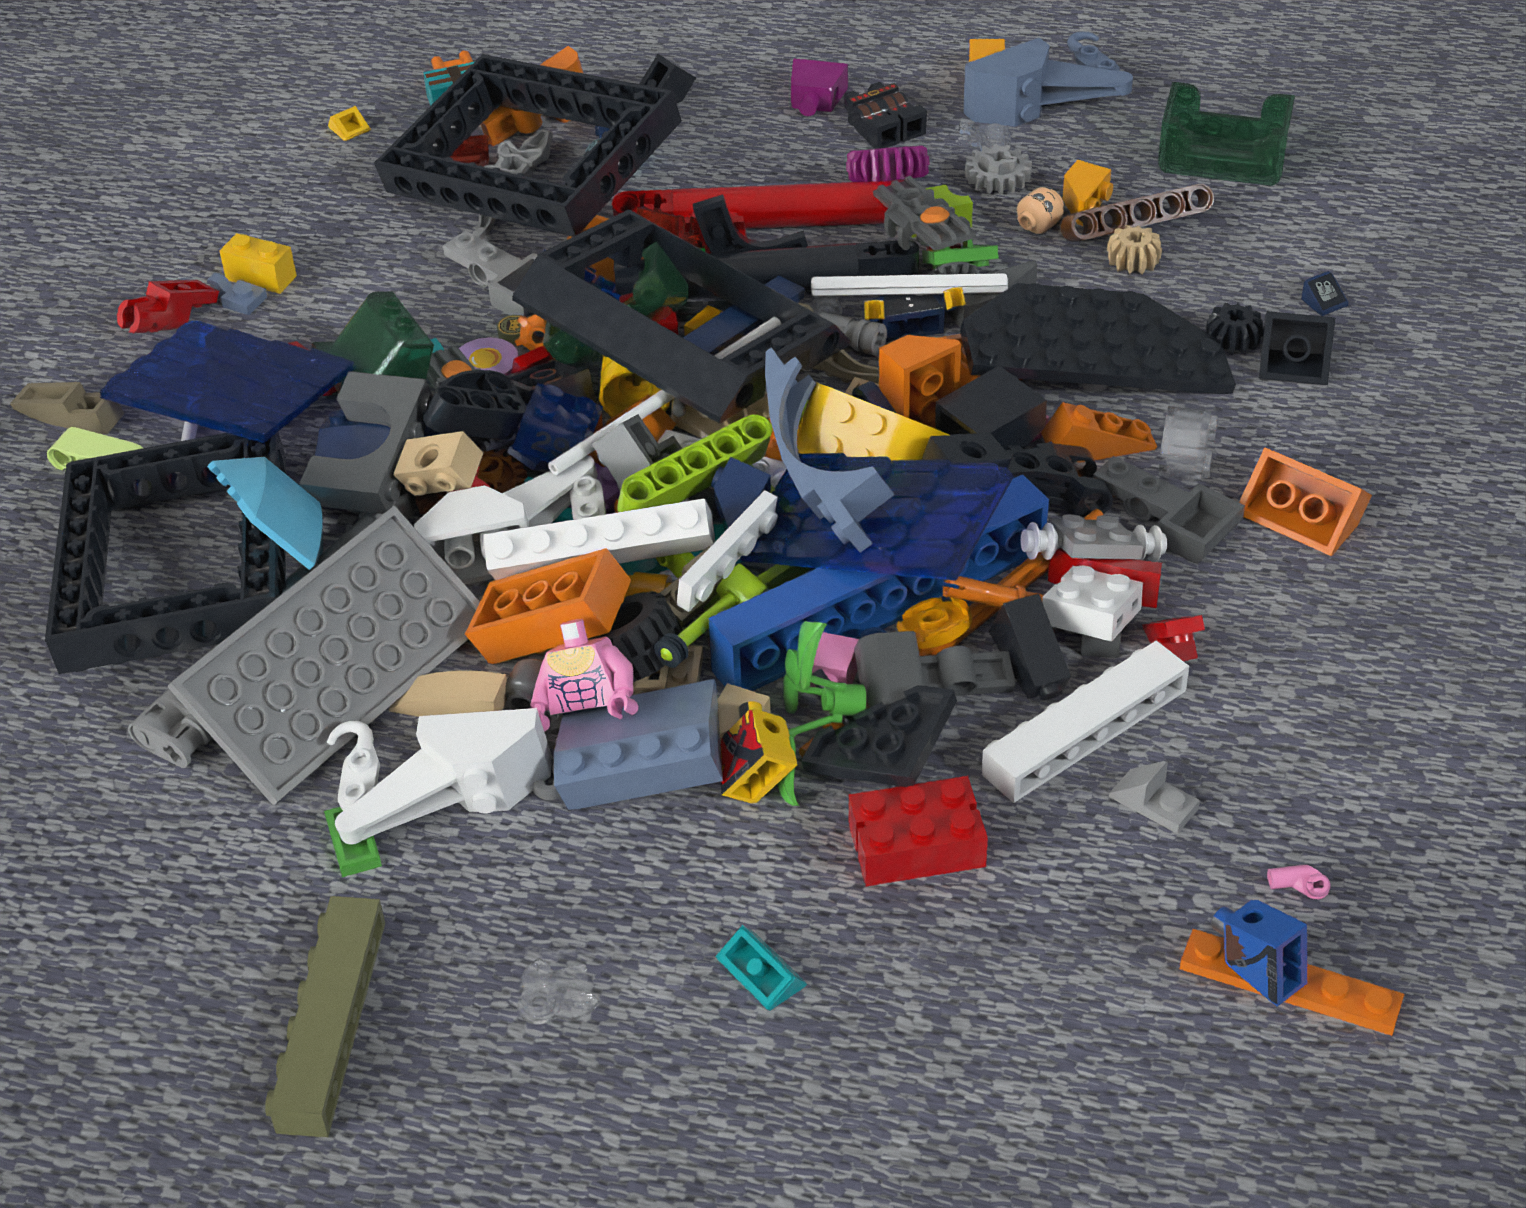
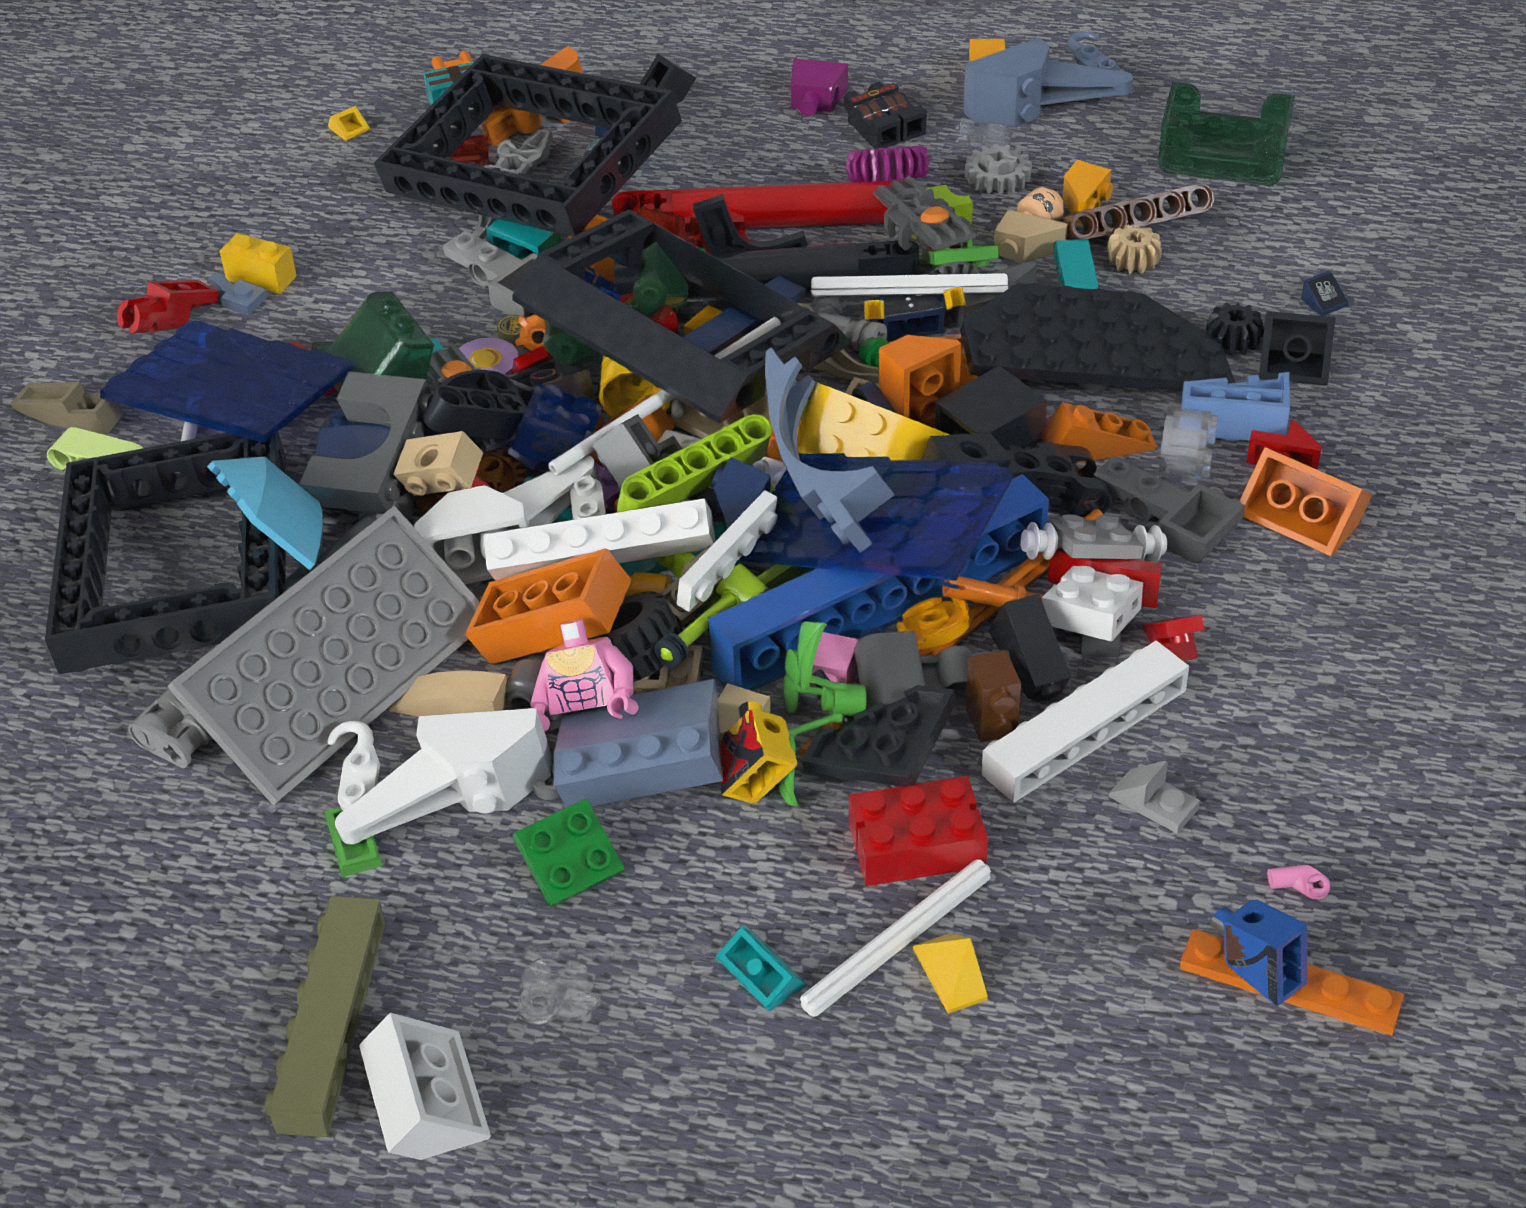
(422, 1088): none -> white slope
(520, 239): none -> teal brick
(568, 852): none -> green plate
(870, 351): none -> green plate
(894, 938): none -> white axle
(952, 970): none -> yellow slope
(992, 695): none -> reddish brown brick
(1027, 236): none -> tan slope
(1075, 264): none -> teal beam
(1242, 405): none -> medium blue wedge
(1296, 445): none -> red slope

